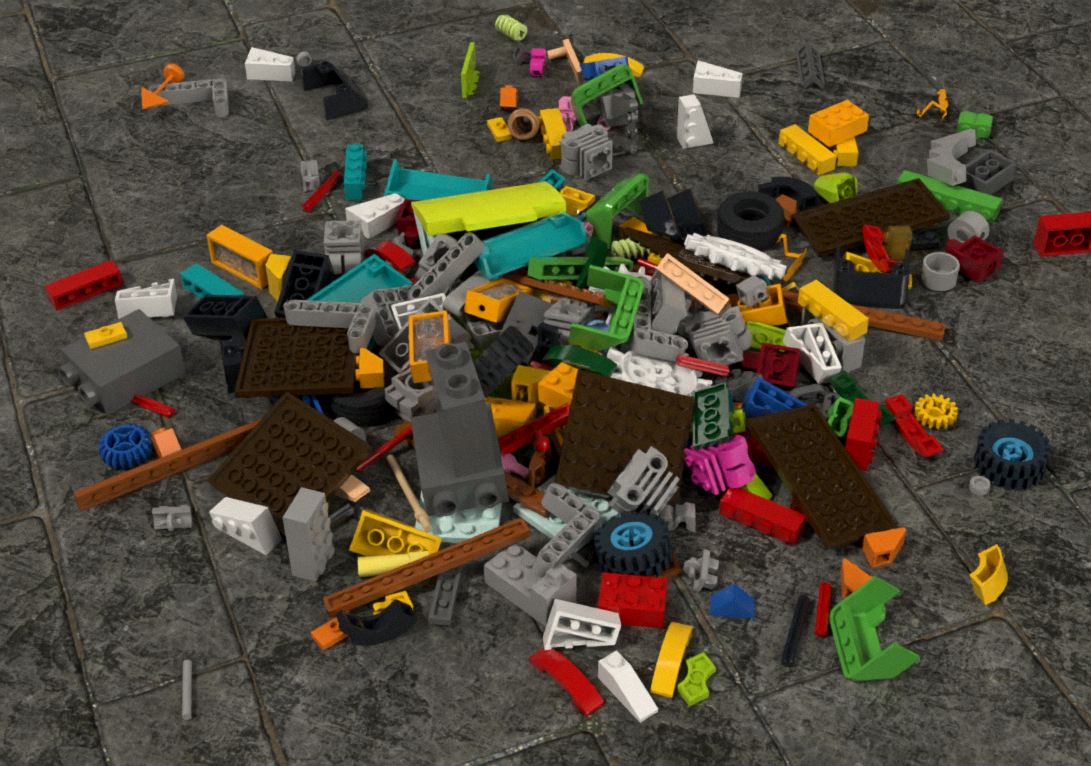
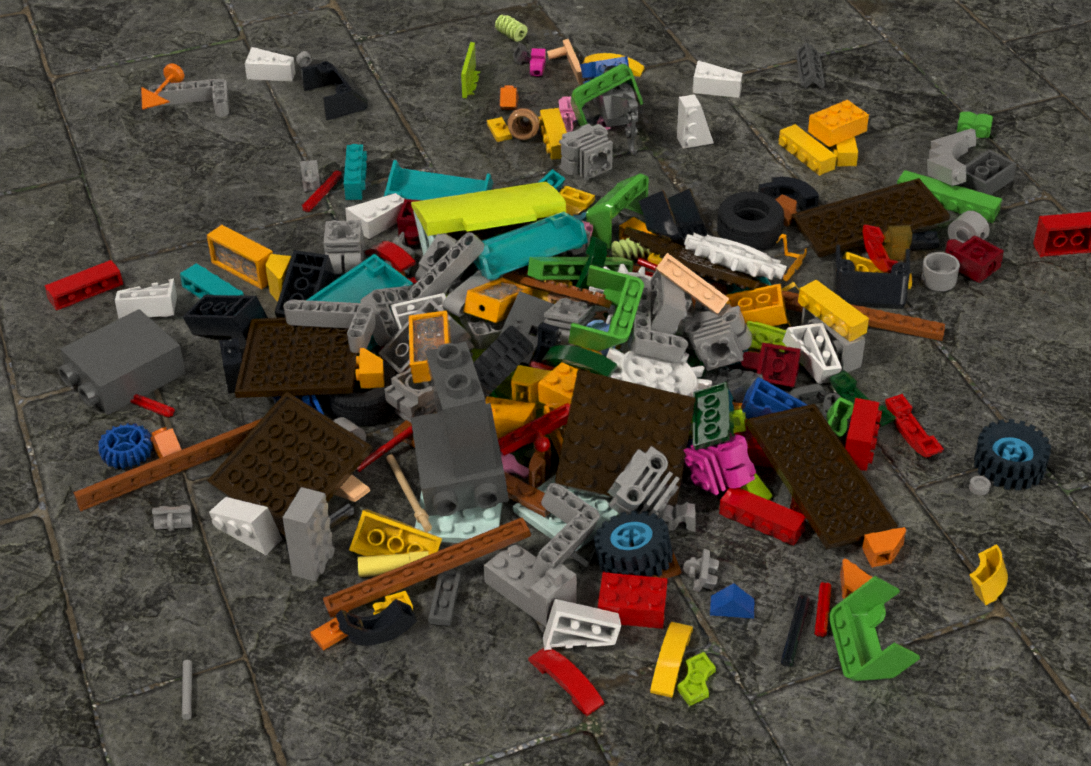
(105, 335): yellow plate -> none
(626, 686): white slope -> none
(702, 365): red axle -> none
(752, 290): light grey brick -> none
(836, 186): lime cone -> none
(936, 411): yellow gear -> none
(943, 104): light orange piece -> none

